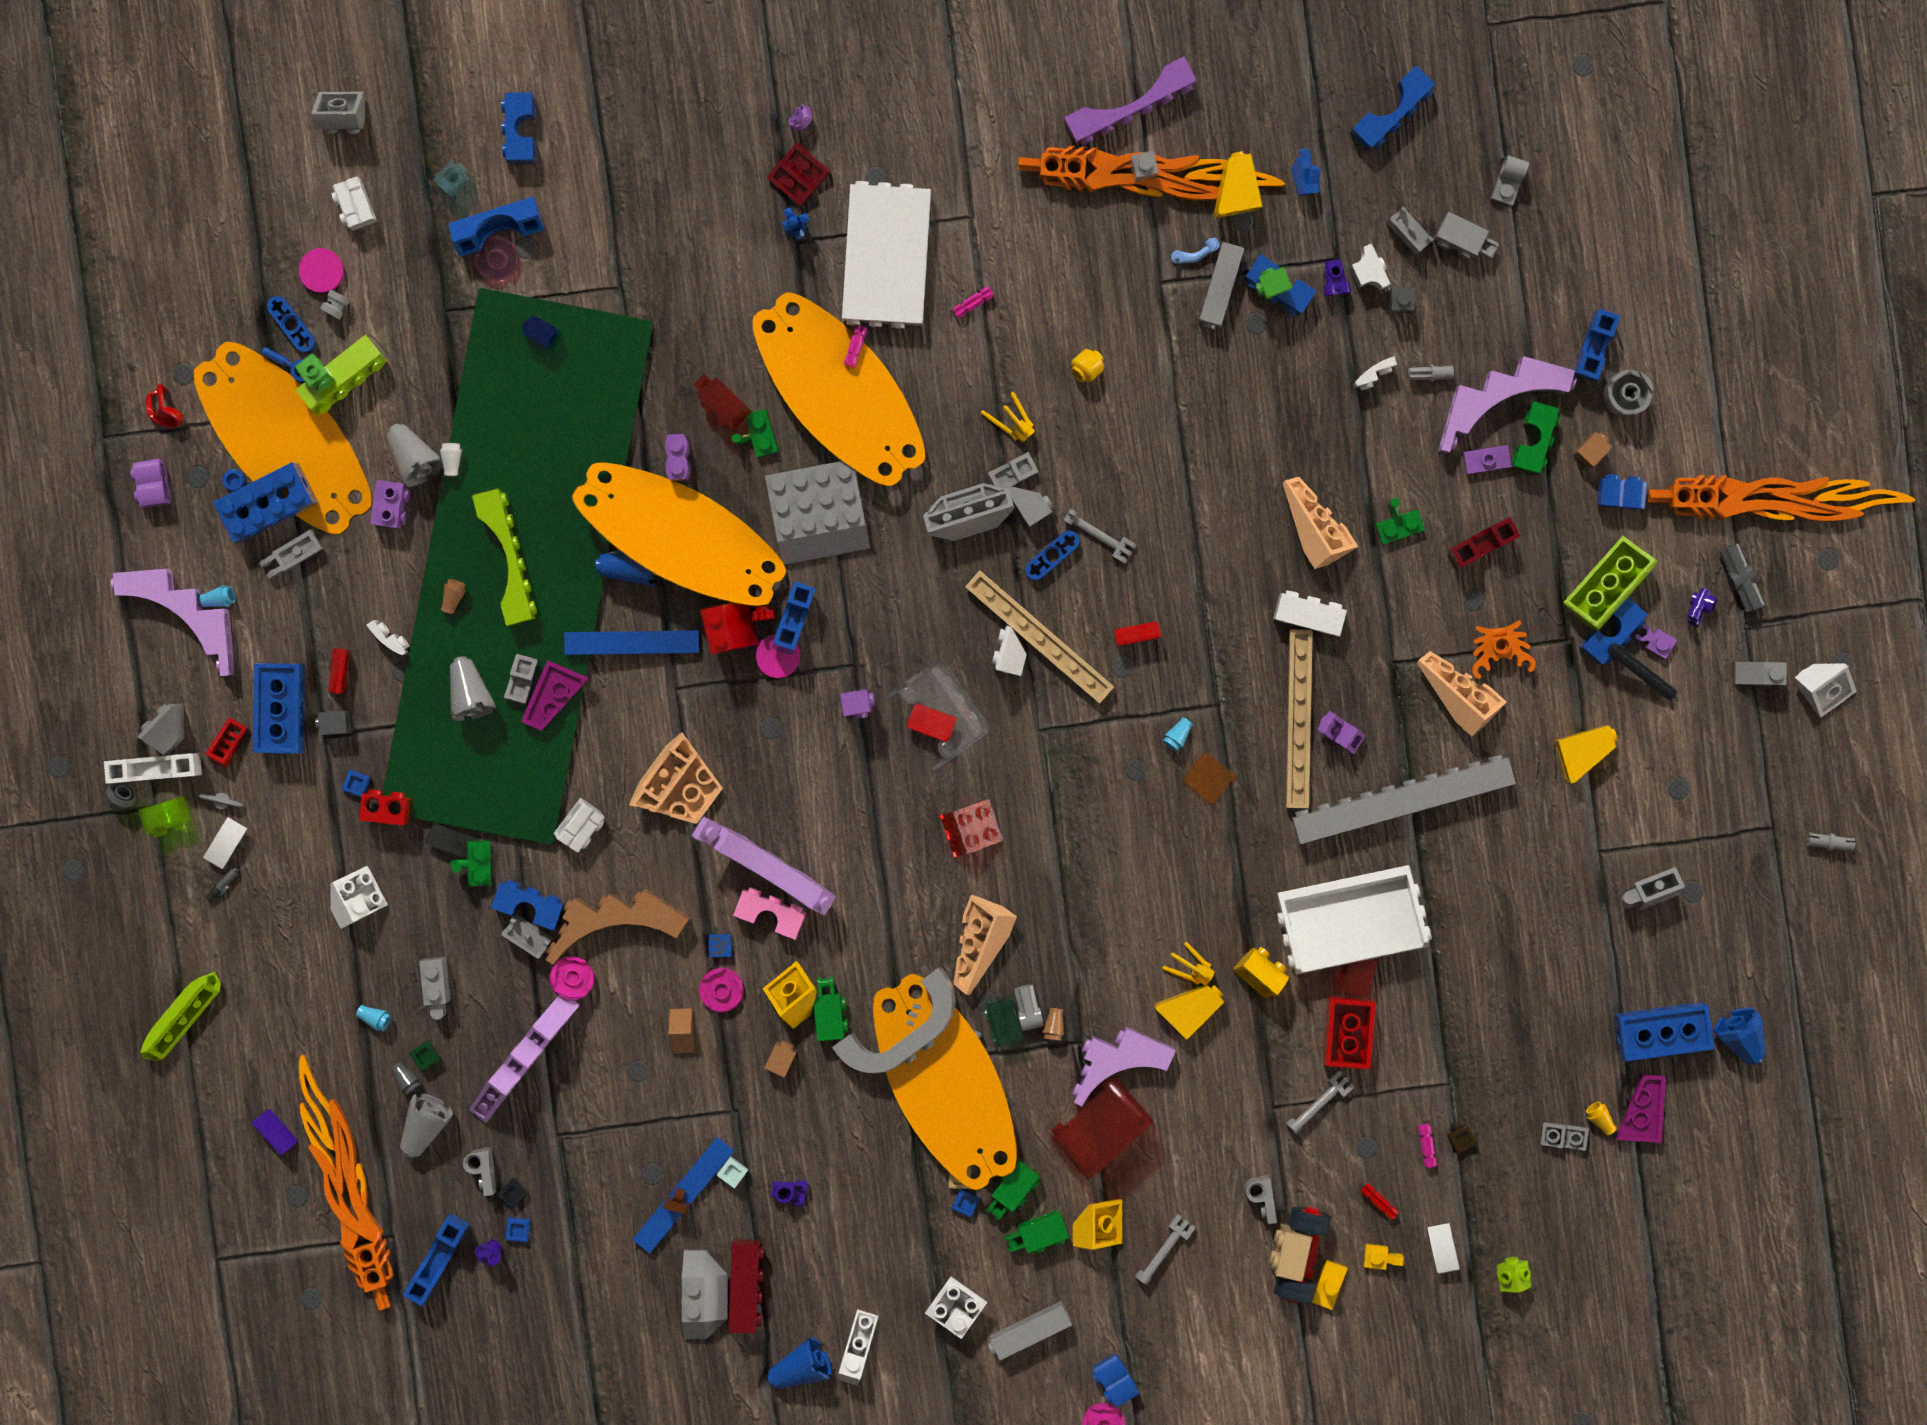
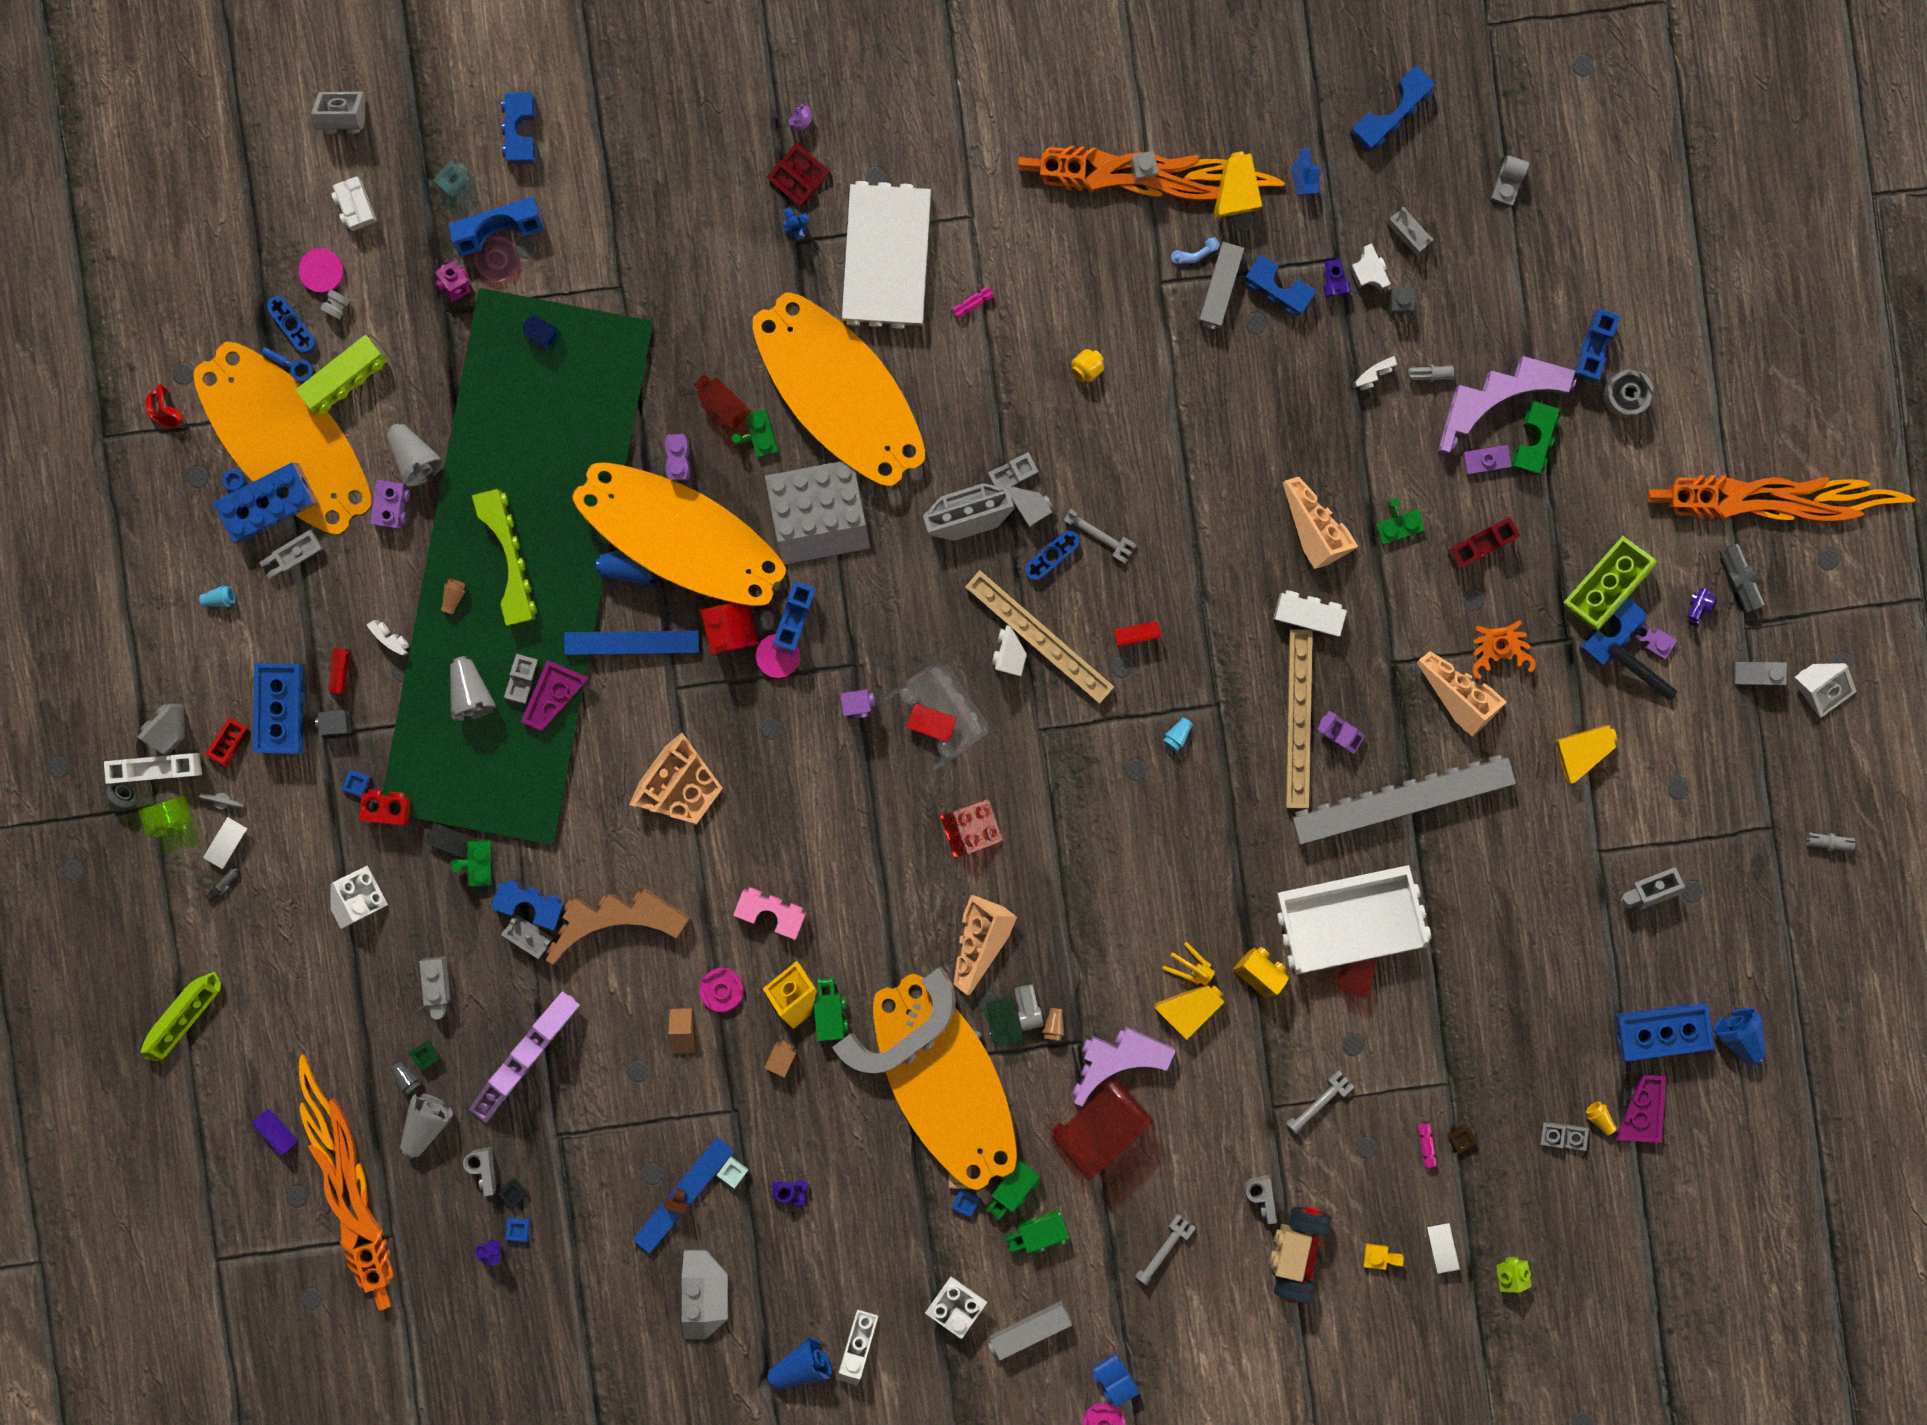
(151, 483): medium lavender brick -> none
(210, 626): lavender arch -> none
(315, 373): bright green brick -> none
(375, 1018): medium azure cone -> none
(436, 1259): blue arch -> none
(450, 458): white cone -> none
(452, 281): none -> magenta brick
(571, 978): dark pink tile -> none
(579, 825): white brick -> none
(720, 945): blue tile -> none
(745, 1285): dark red brick -> none
(763, 613): red plate -> none
(765, 864): lavender arch -> none
(855, 346): dark pink axle -> none
(1022, 429): yellow plant -> none
(1089, 122): medium lavender arch -> none
(1099, 1225): yellow slope -> none
(1208, 777): clear orange piece -> none
(1272, 283): bright green brick -> none
(1329, 1284): yellow tile -> none
(1349, 1032): red brick -> none
(1379, 1201): red axle -> none
(1464, 237): light grey brick -> none
(1593, 449): medium nougat brick -> none
(1622, 493): blue brick -> none

